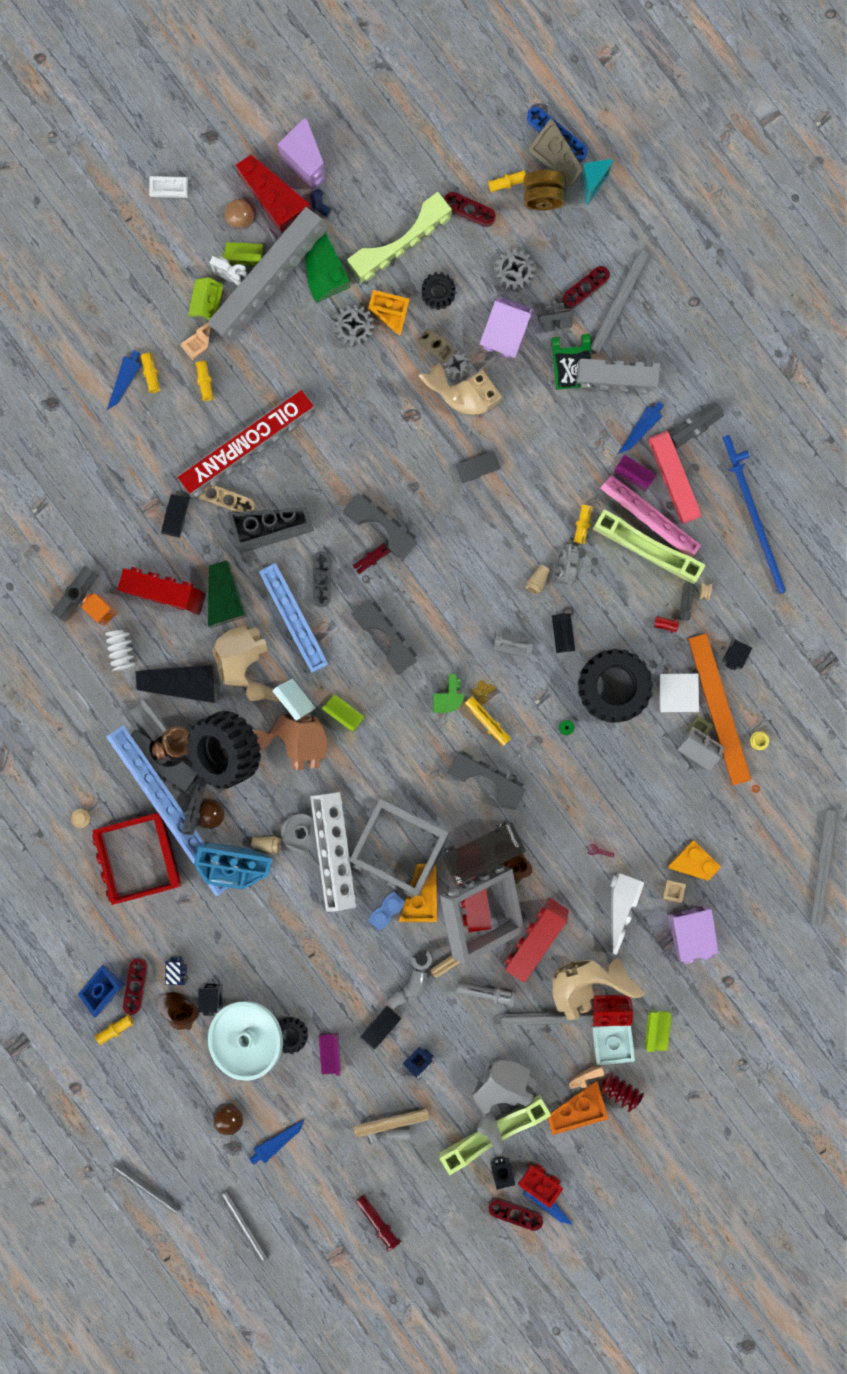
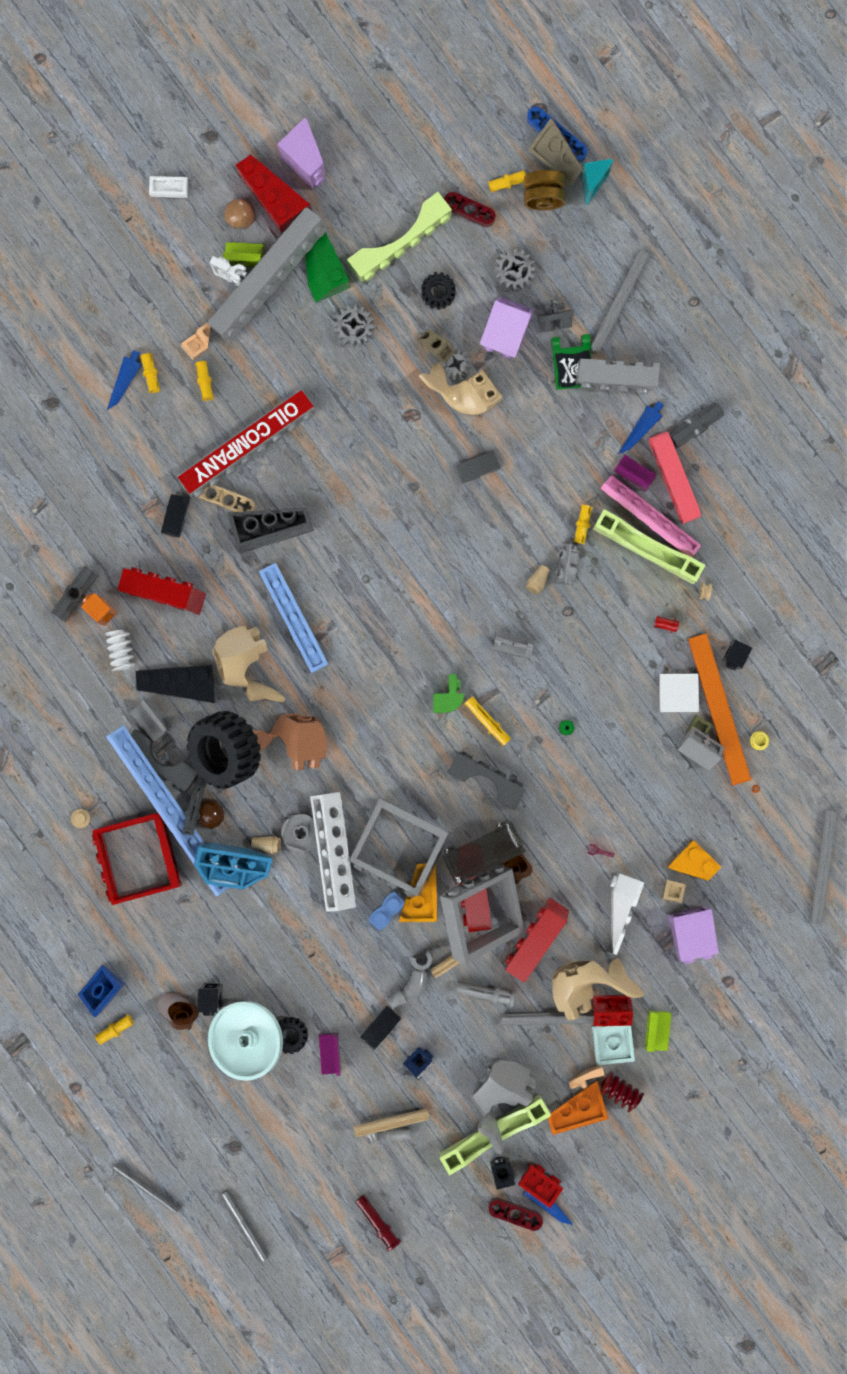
(132, 971): dark red beam -> none
(158, 750): nougat plate -> none
(175, 741): medium nougat hair -> none
(175, 971): dark blue brick -> none
(205, 298): lime panel -> none
(223, 596): dark green wedge -> none
(227, 1119): reddish brown hair -> none
(273, 1145): blue bar -> none
(294, 699): light aqua tile -> none
(317, 203): dark blue arm -> none
(328, 584): dark grey beam -> none
(343, 713): lime panel -> none
(362, 511): dark grey arch -> none
(369, 618): dark grey arch -> none
(371, 558): dark red pin -> none
(389, 309): light orange wing -> none
(483, 690): clear yellow piece -> none
(563, 633): black hinge -> none
(593, 274): dark red beam -> none
(641, 686): black tyre -> none
(686, 602): dark grey axle -> none
(737, 469): blue piece -> none

